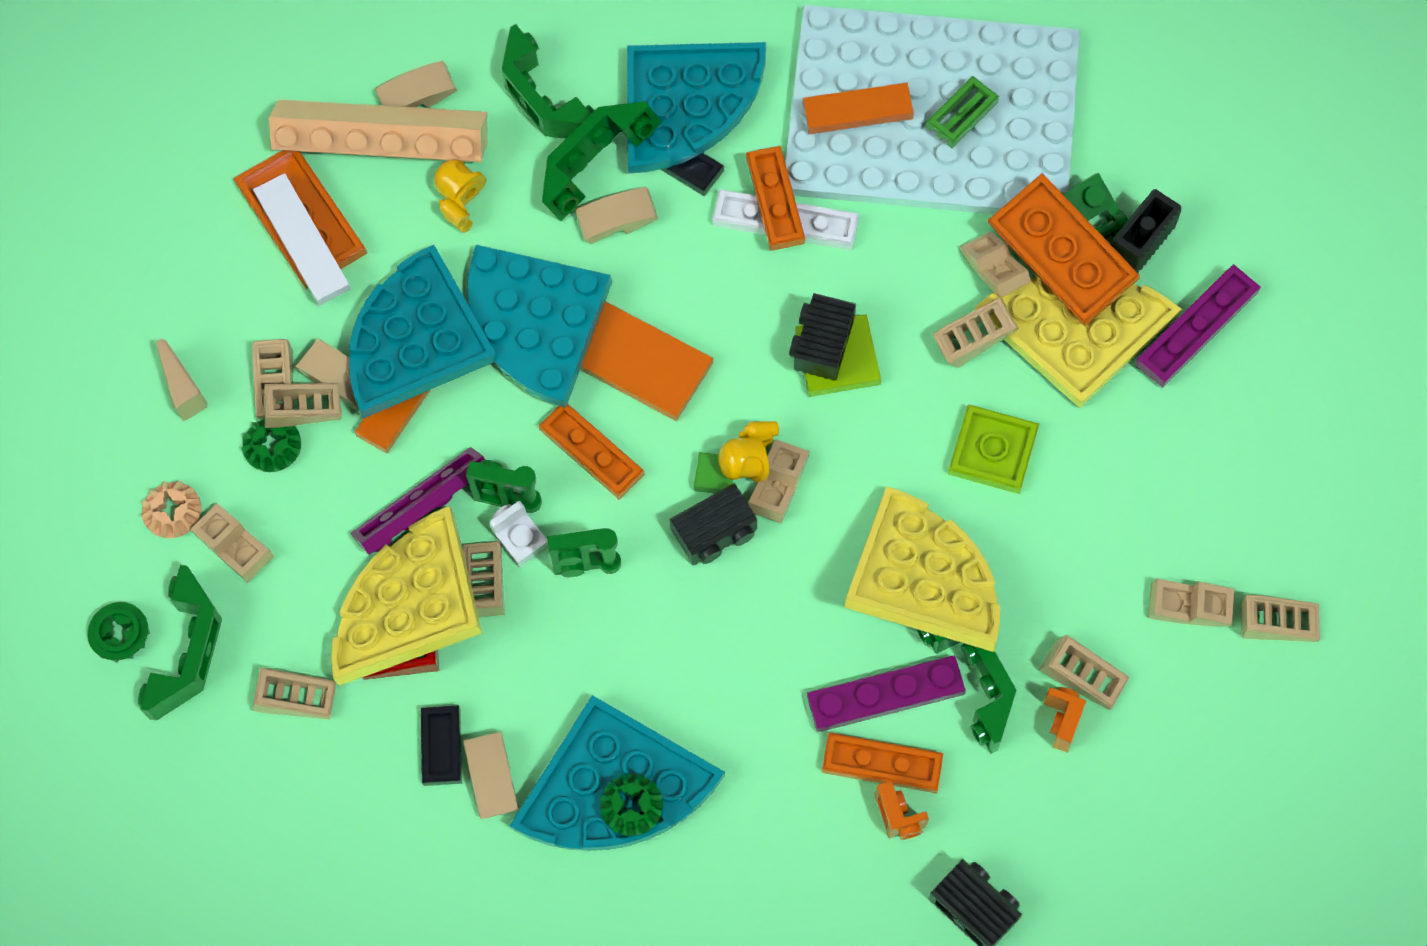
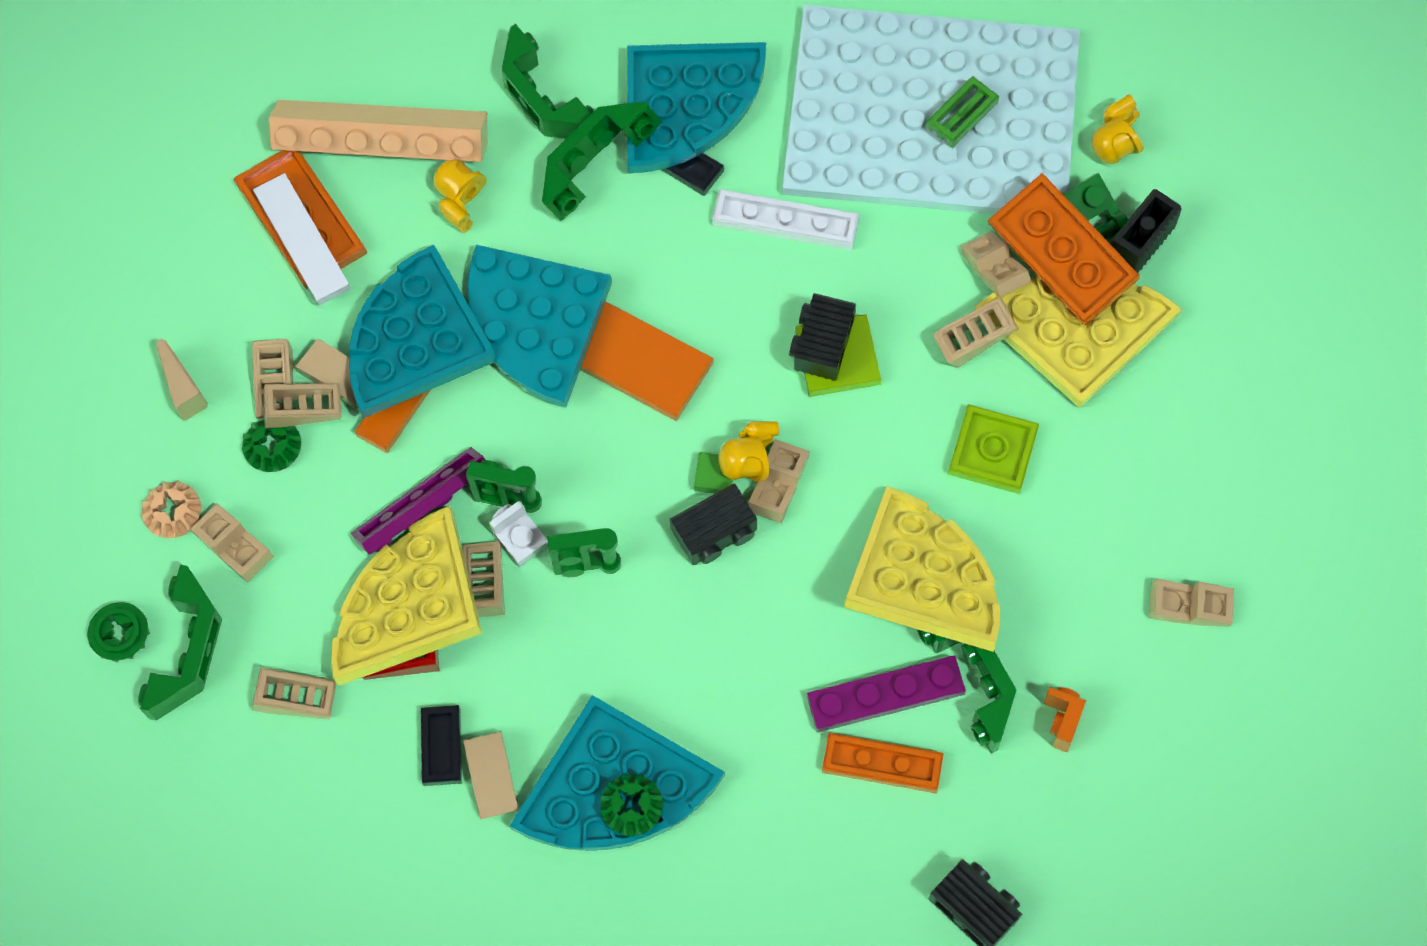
(418, 86): tan slope -> none
(591, 450): orange tile -> none
(616, 212): tan slope -> none
(775, 198): orange tile -> none
(858, 108): orange tile -> none
(892, 807): orange bracket -> none
(1078, 682): tan slope -> none
(1116, 136): none -> yellow piece
(1198, 325): magenta plate -> none
(1252, 630): tan slope -> none

